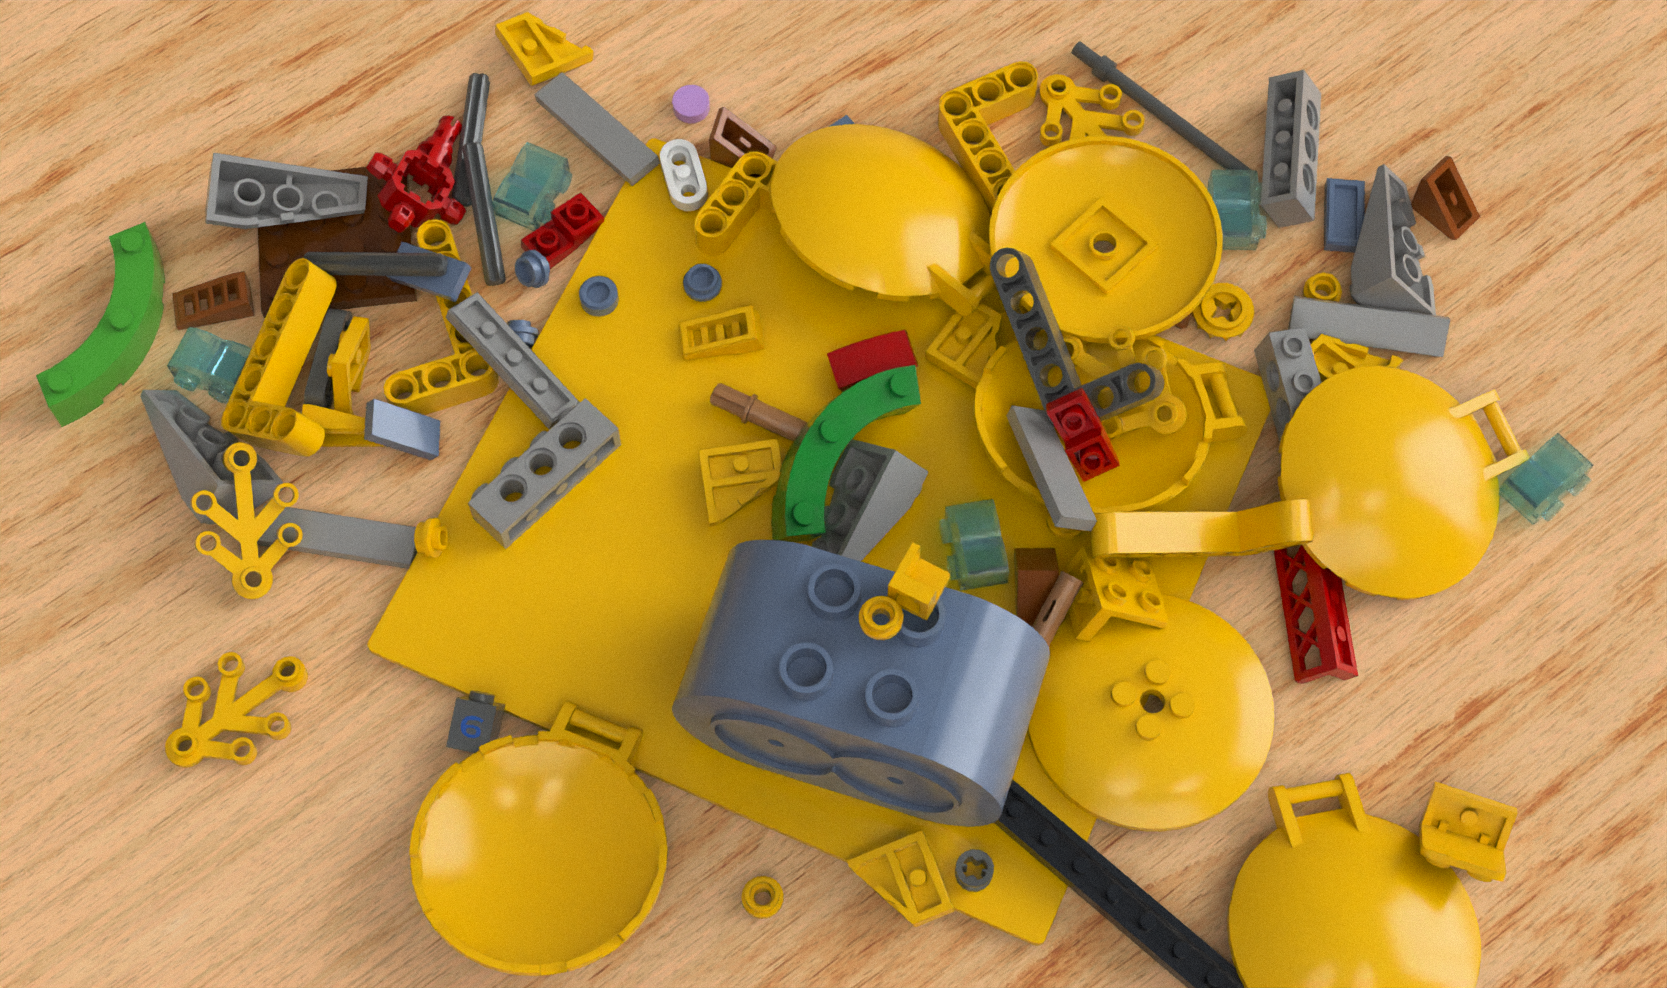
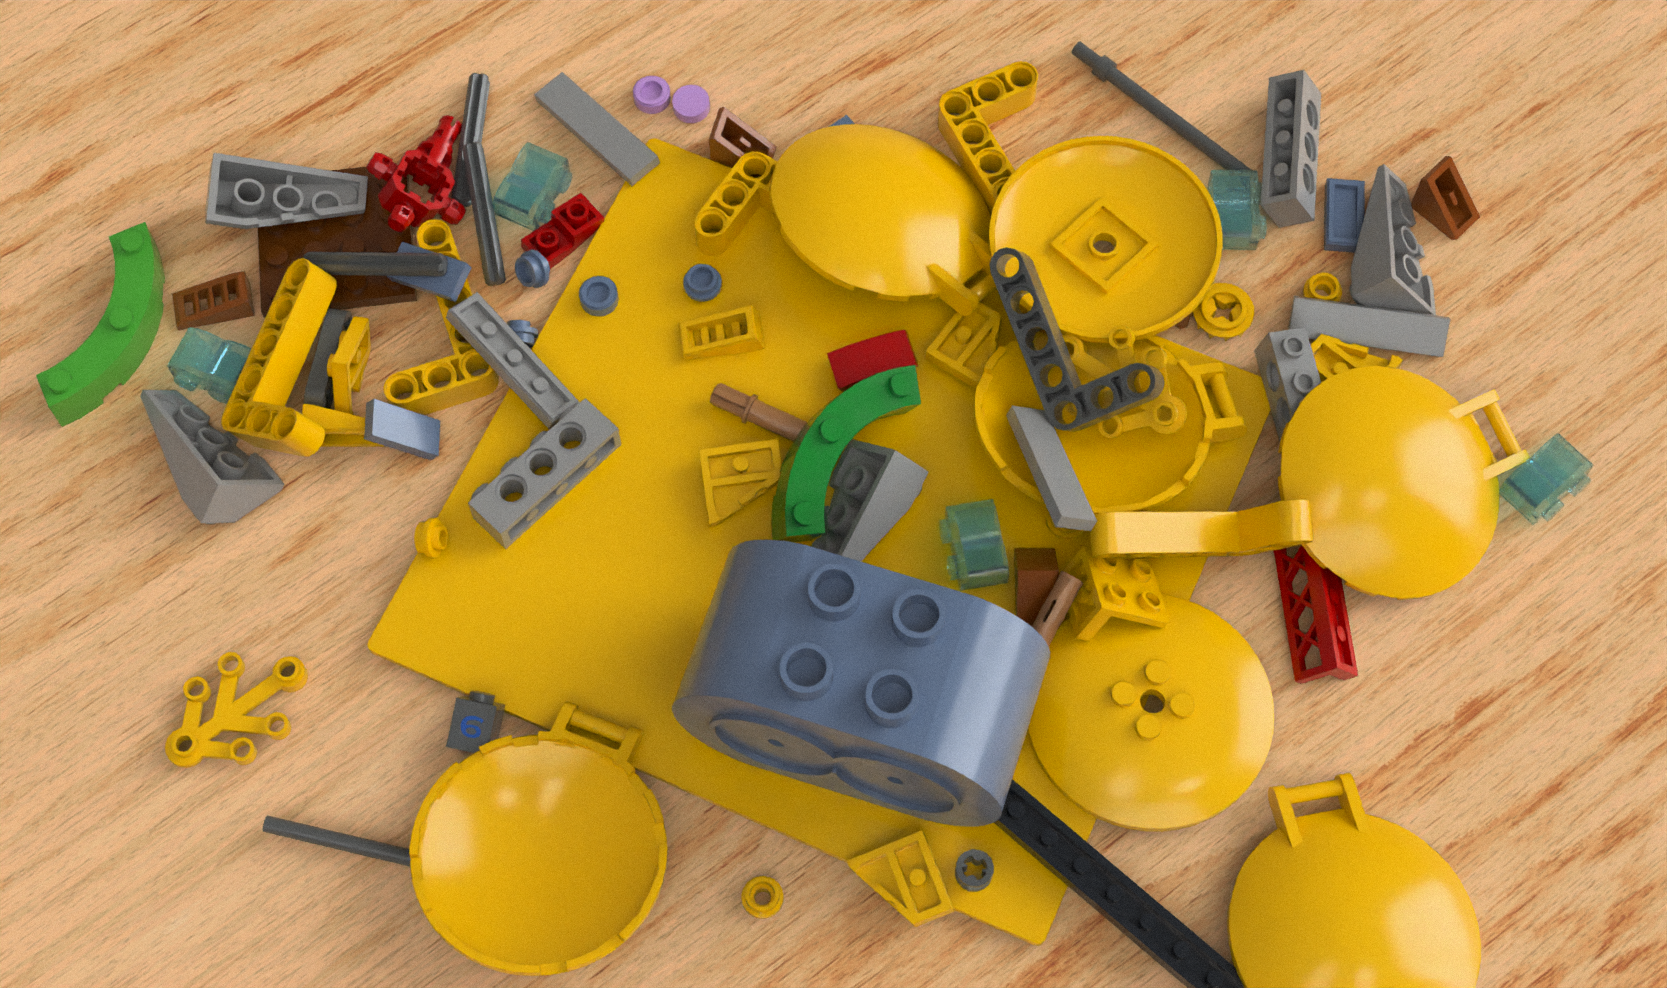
(248, 527): yellow plant -> none
(336, 840): none -> dark grey bar
(345, 537): light grey tile -> none
(540, 49): yellow wing -> none
(651, 94): none -> lavender tile
(685, 177): white plate -> none
(881, 605): yellow plate -> none
(917, 583): yellow panel -> none
(1083, 121): yellow plant -> none
(1083, 434): red slope -> none
(1466, 832): yellow bracket -> none

